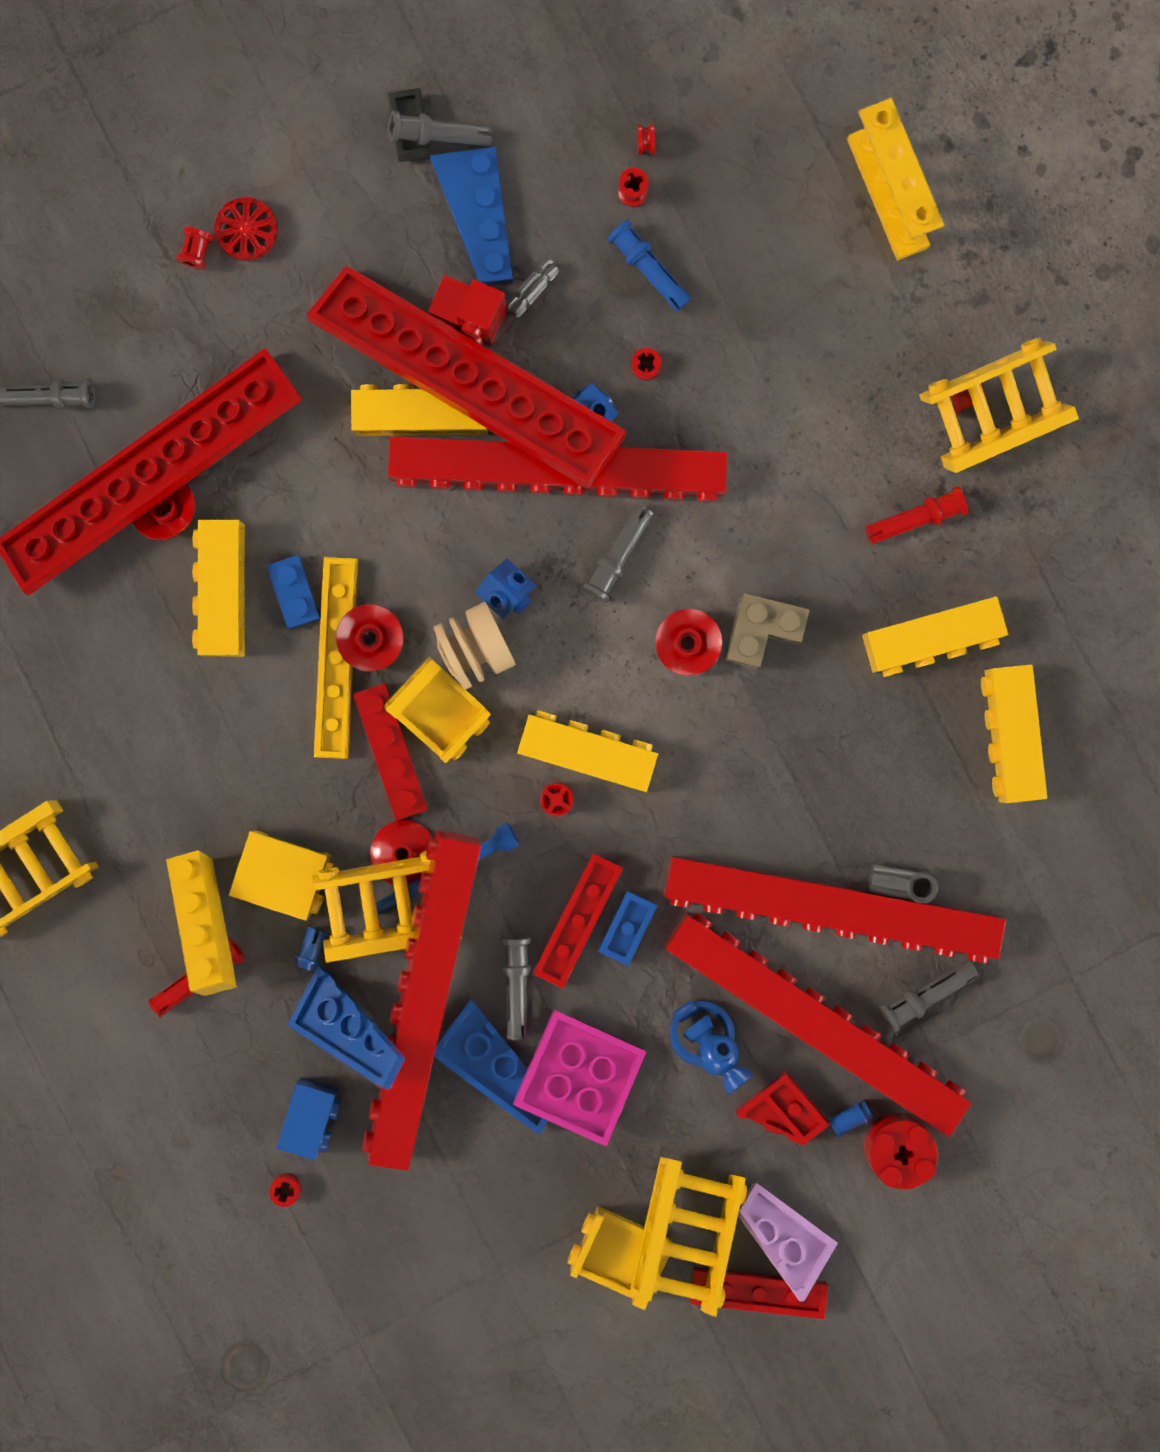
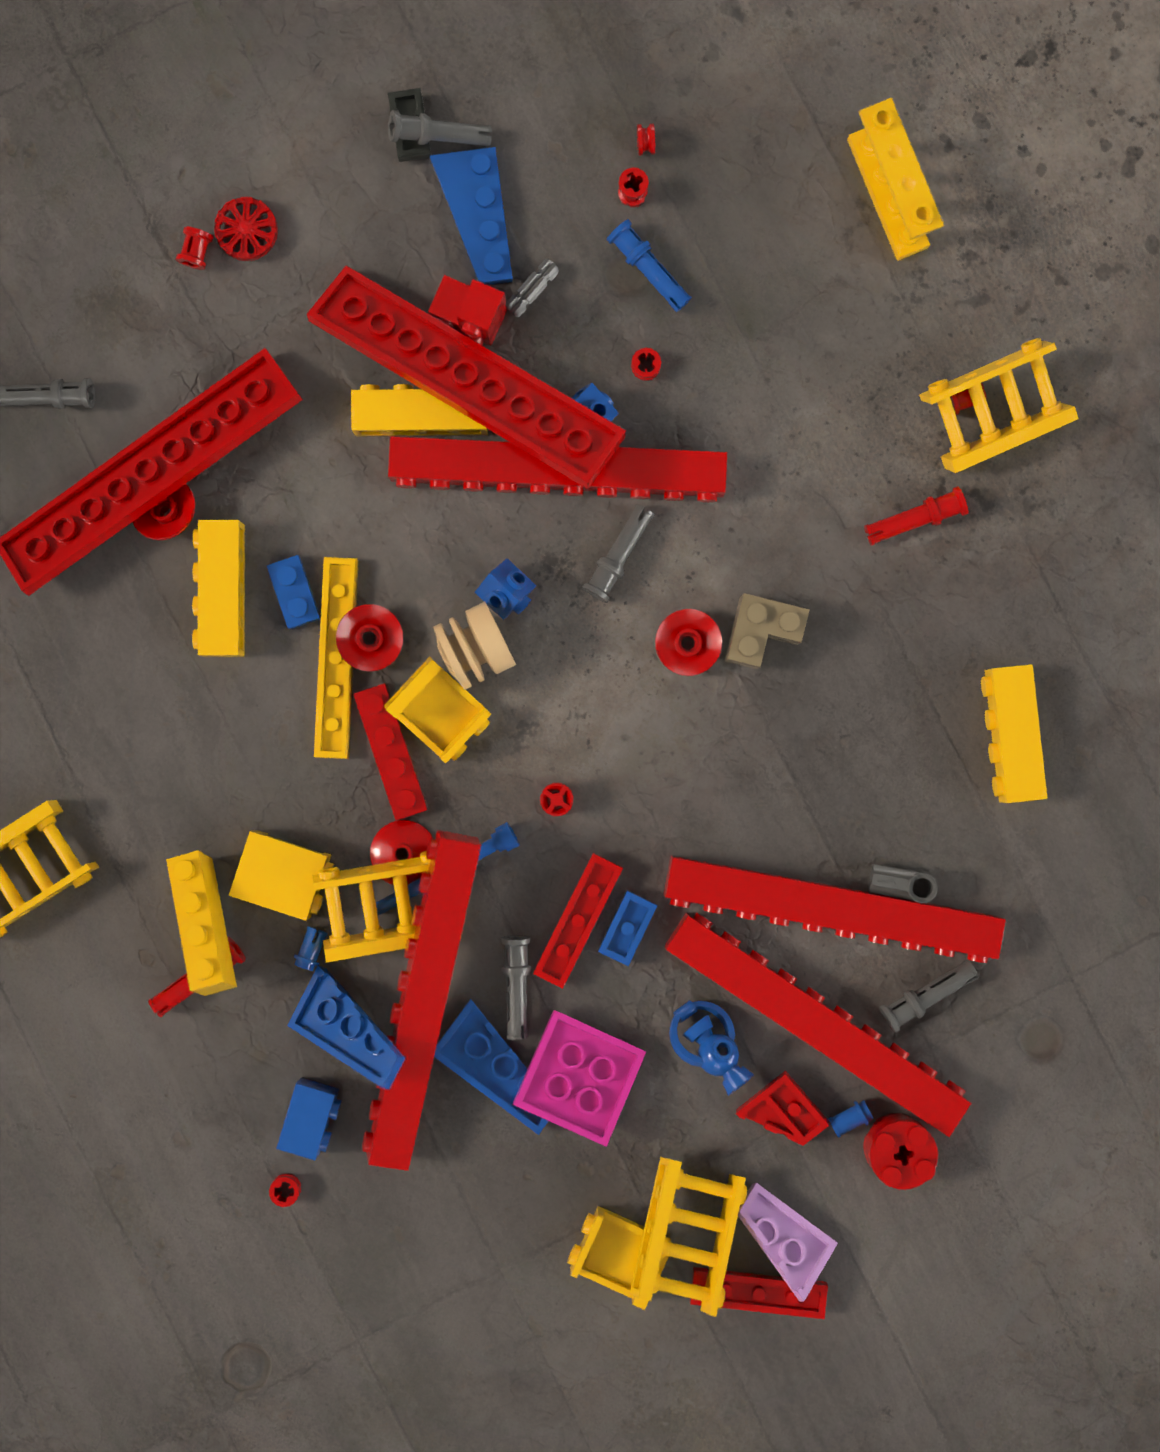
(587, 752): yellow brick -> none
(934, 635): yellow brick -> none

